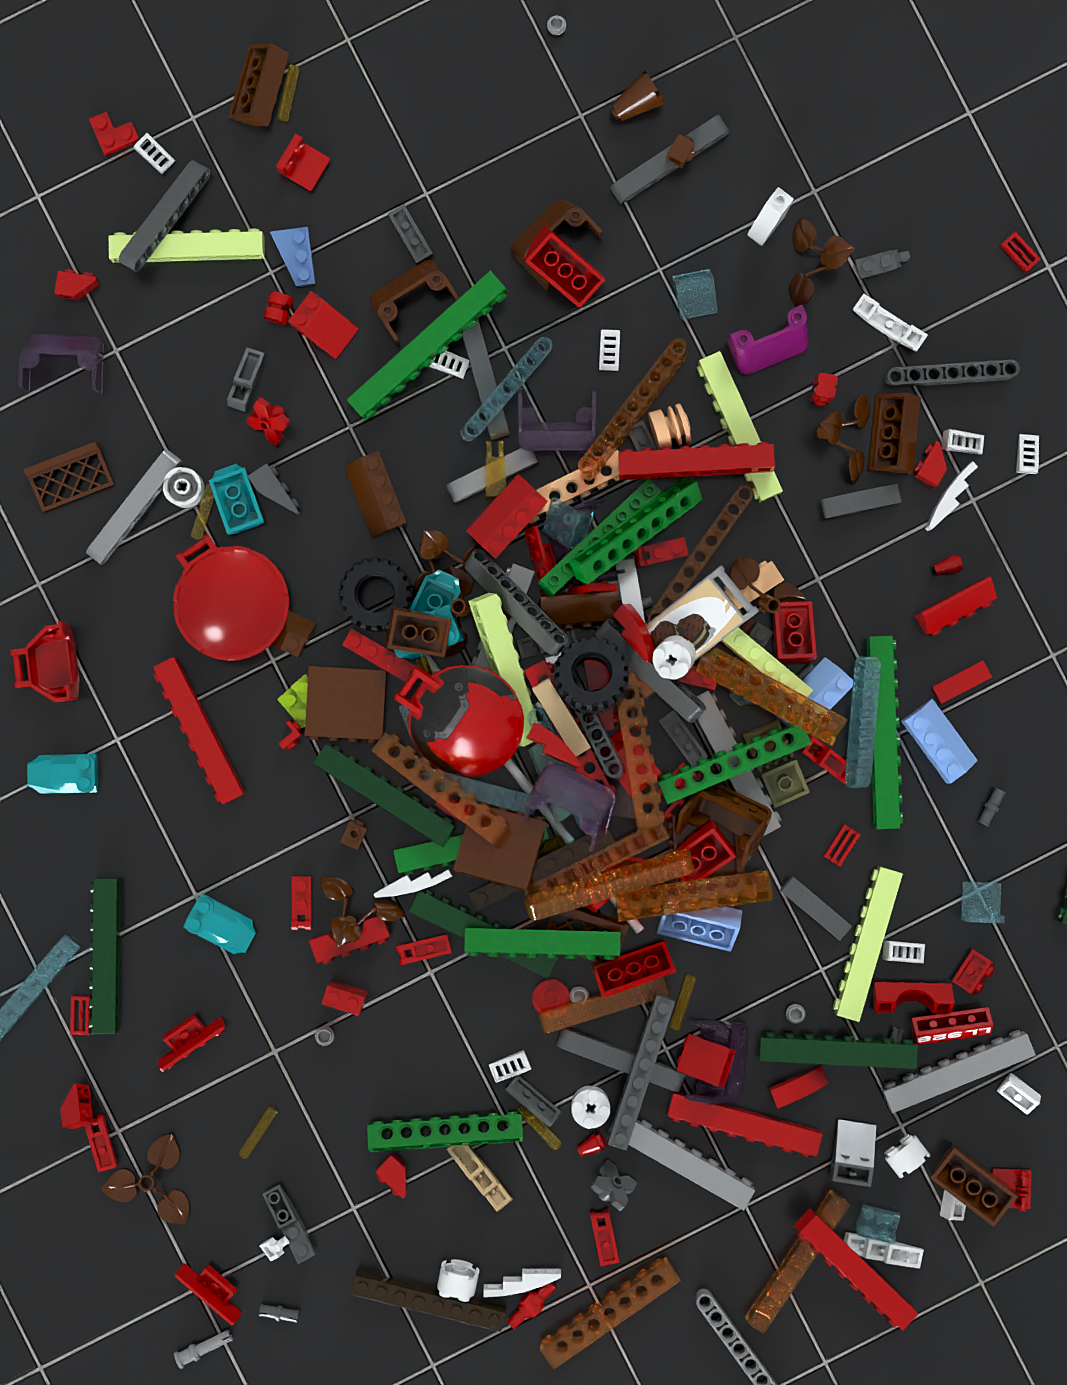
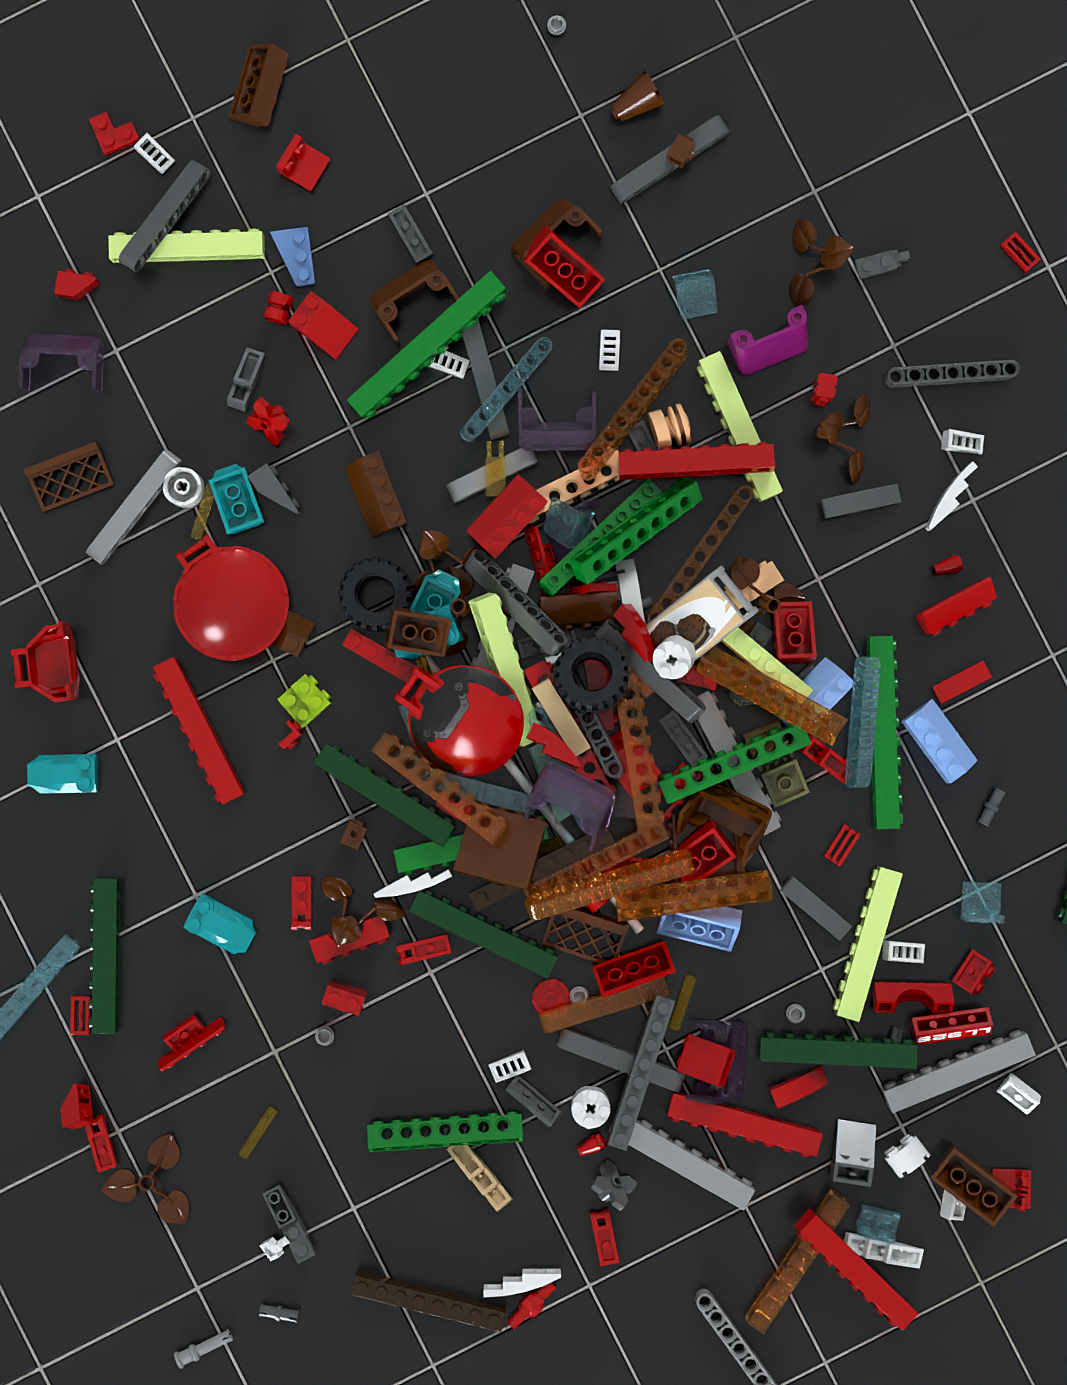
(211, 1289): red bracket -> none
(288, 93): clear yellow axle -> none
(345, 704): reddish brown panel -> none
(394, 1173): red slope -> none
(457, 1280): white brick -> none
(539, 1127): clear yellow axle -> none
(542, 942): green brick -> none
(557, 1356): clear orange brick -> none
(661, 552): red plate -> none
(770, 216): white slope -> none
(889, 324): white slope -> none
(894, 433): reddish brown slope -> none
(933, 466): red slope -> none
(1035, 454): white slope -> none

